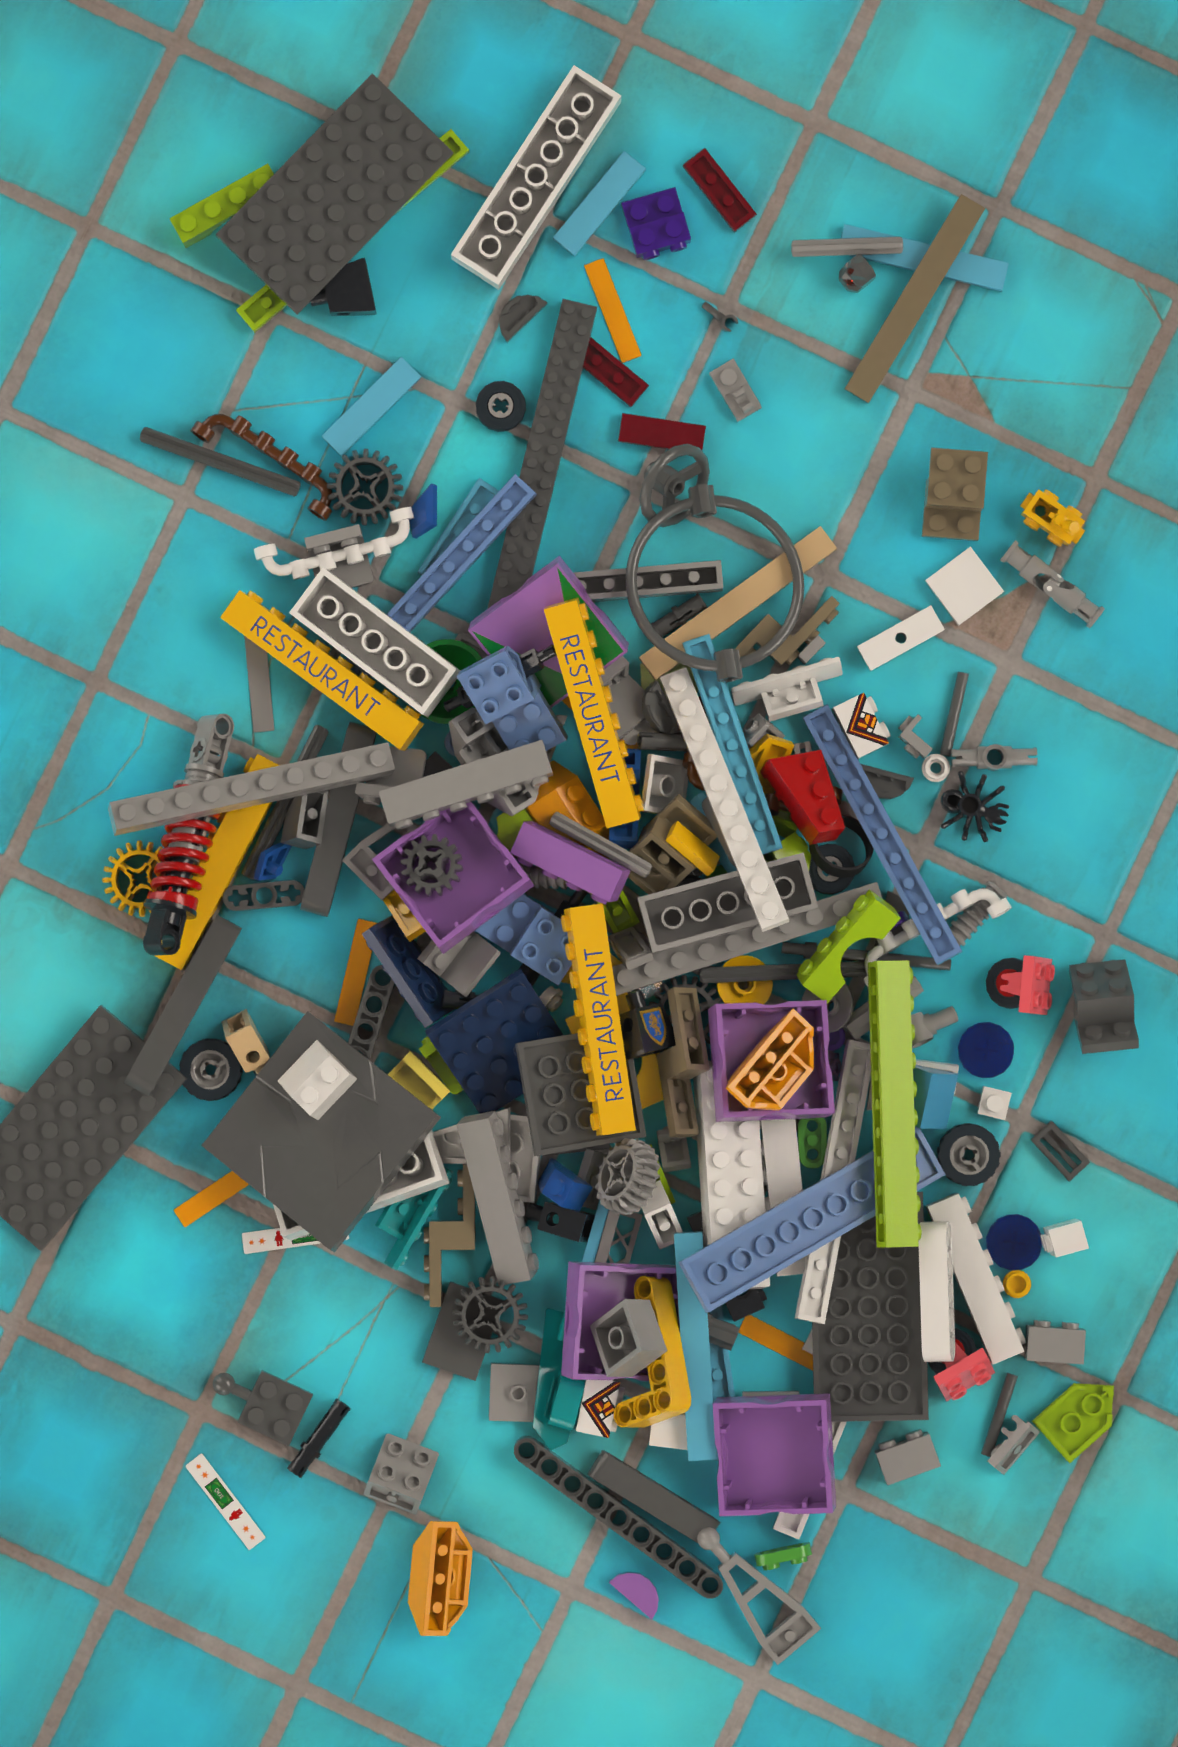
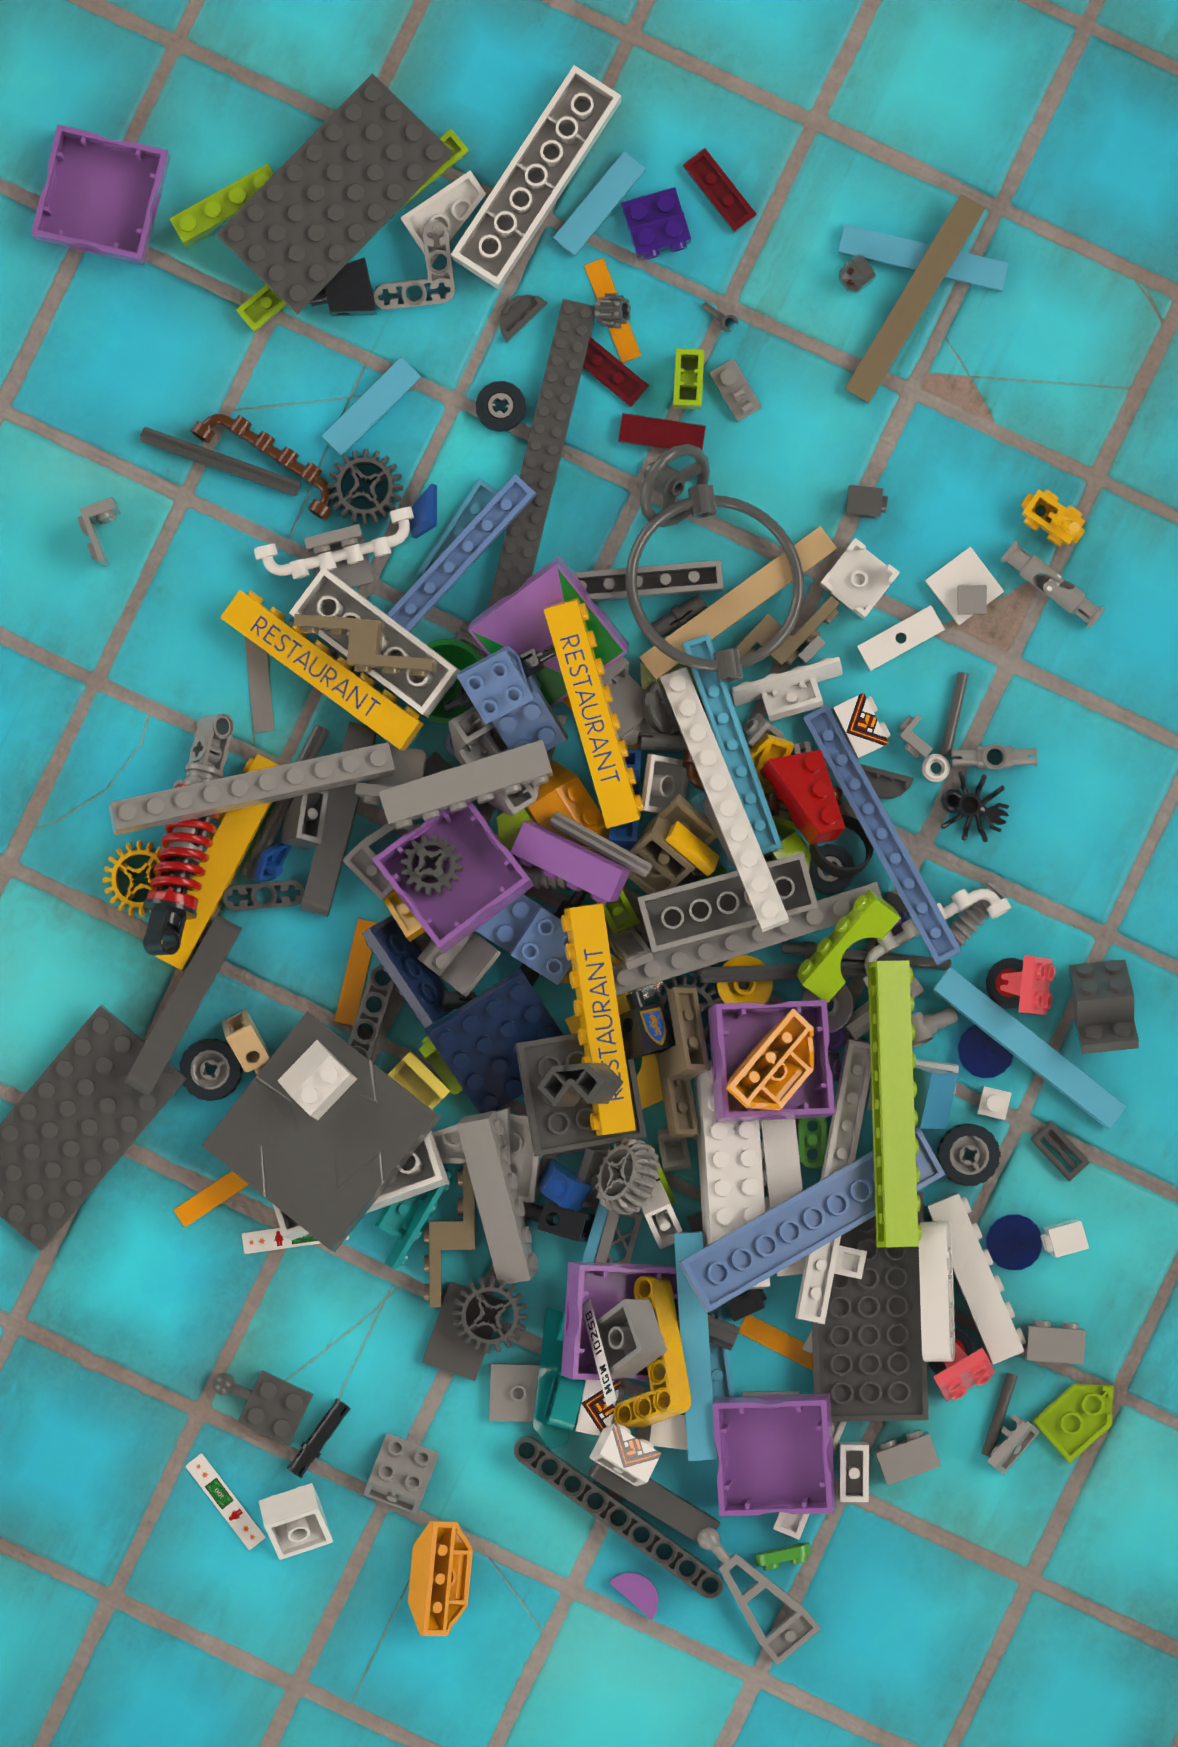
(101, 194): none -> medium lavender tile
(101, 512): none -> light grey bracket
(295, 1521): none -> white slope
(365, 644): none -> dark tan bracket
(435, 276): none -> light grey beam
(449, 205): none -> white wing
(552, 998): white plate -> none
(591, 1081): none -> dark grey brick
(598, 1352): none -> white sticker
(612, 310): none -> dark grey gear
(625, 1454): none -> white brick
(688, 379): none -> lime brick
(846, 246): light grey axle -> none
(850, 1262): none -> white plate
(853, 1472): none -> white brick
(859, 579): none -> white panel
(865, 502): none -> dark grey brick
(954, 494): dark tan bracket -> none
(972, 599): none -> light grey tile
(1016, 1283): yellow plate -> none
(1029, 1048): none -> medium azure tile

